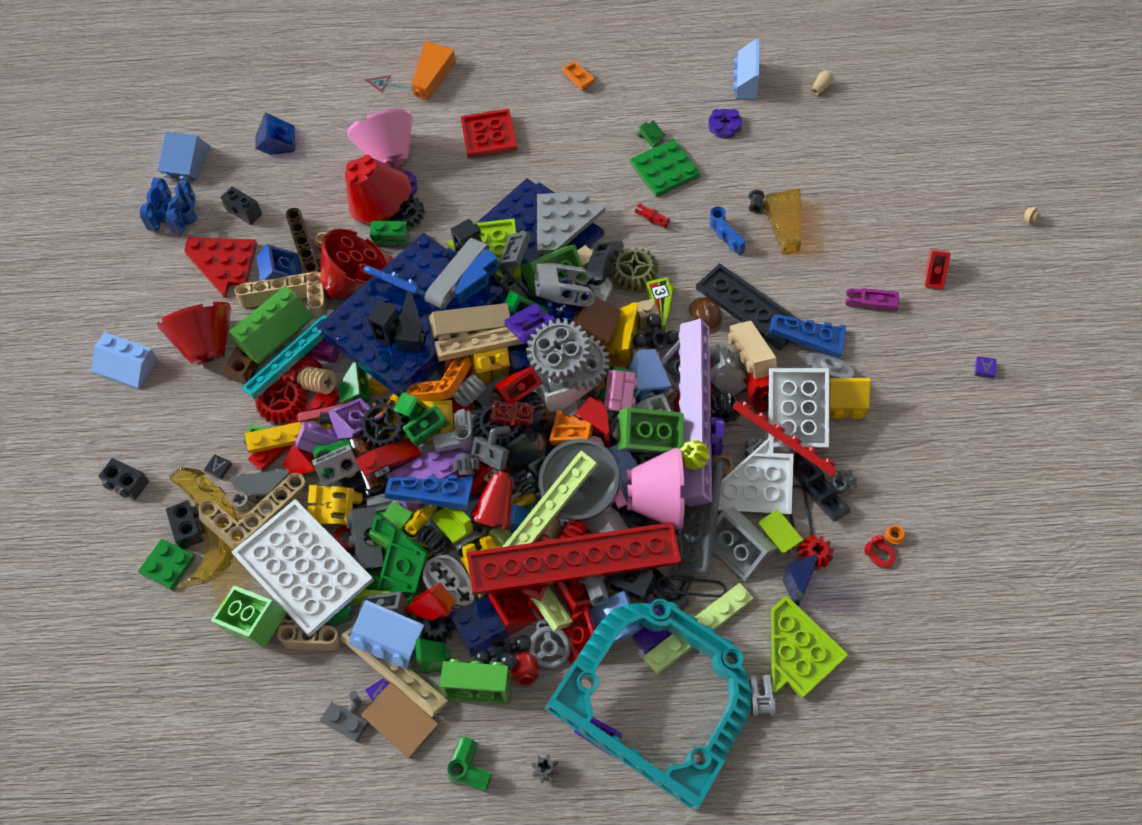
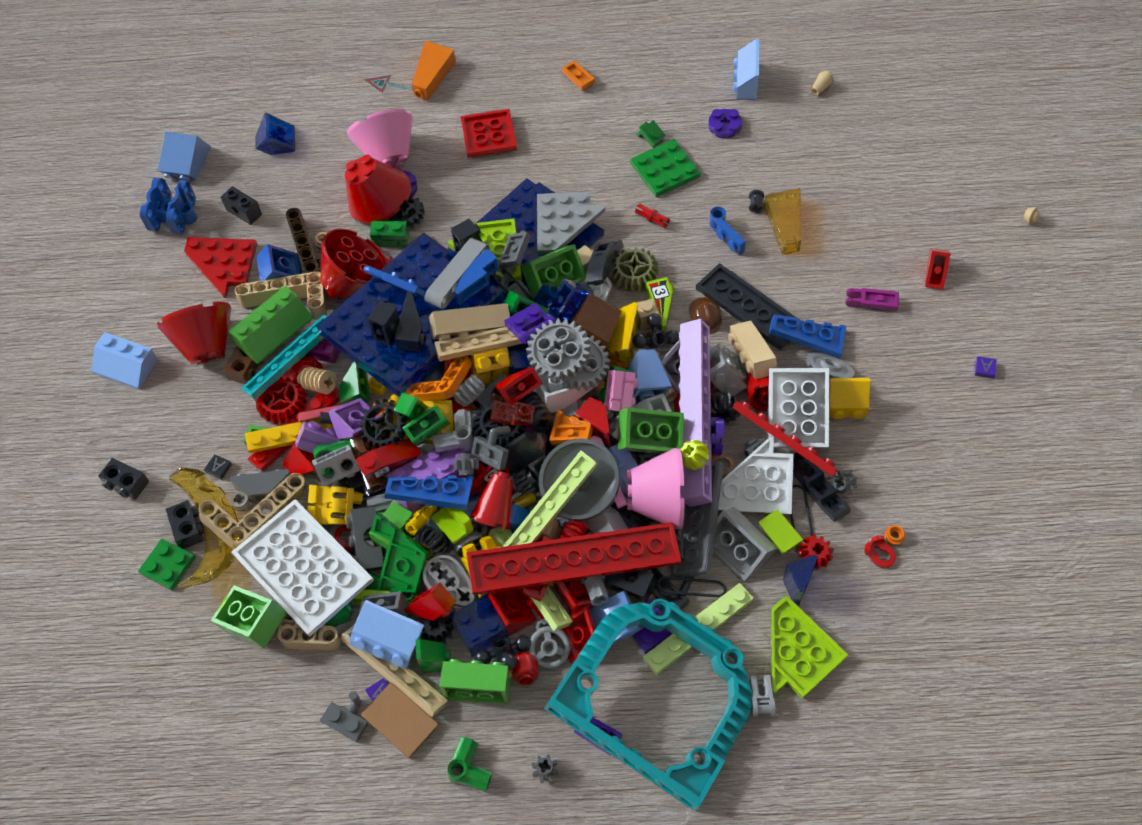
(550, 286): light grey connector -> none

